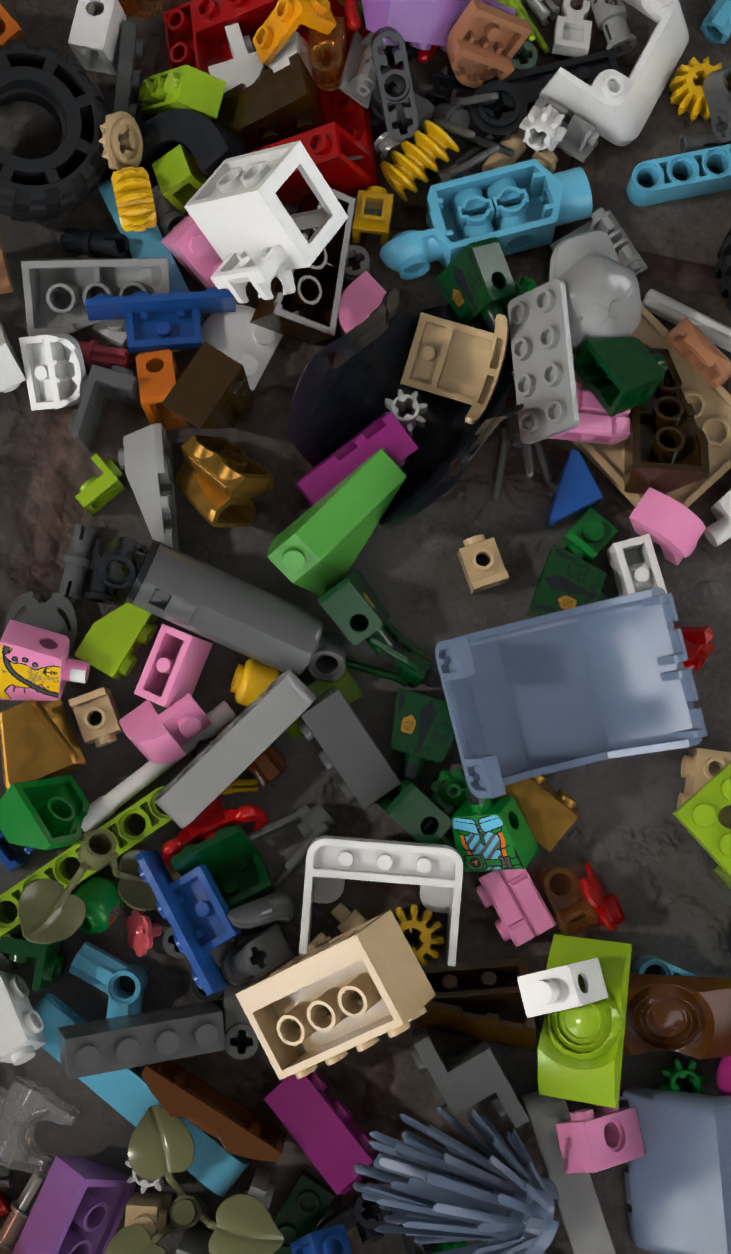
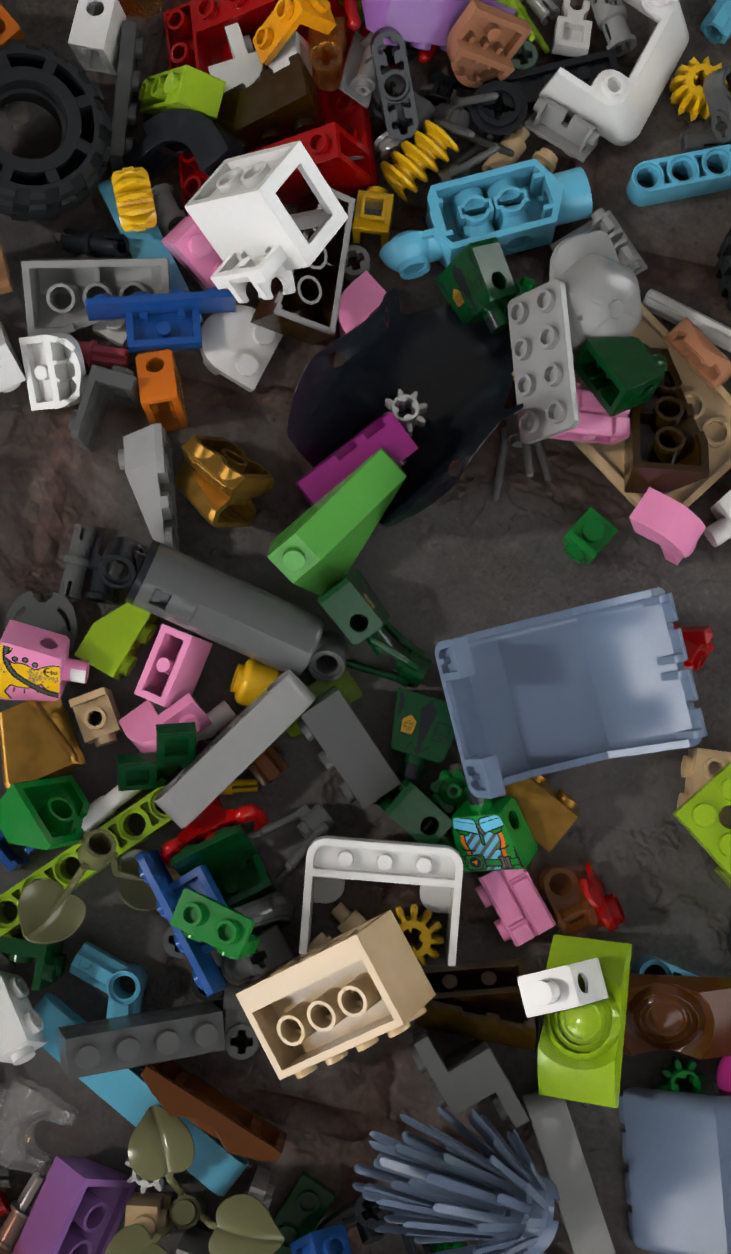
(100, 490): lime bracket -> none
(101, 904): green head -> none
(130, 139): tan gear -> none
(141, 932): coral plant -> none
(150, 770): none -> dark green tile
(178, 176): lime brick -> none
(211, 391): dark brown wedge -> none
(215, 924): none -> green bracket
(323, 1130): magenta wedge -> none
(457, 361): tan piece -> none
(482, 577): tan brick -> none
(543, 128): white gear -> none
(566, 584): dark green torso -> none
(575, 491): blue slope -> none
(599, 1139): bright pink brick -> none
(635, 565): white brick -> none

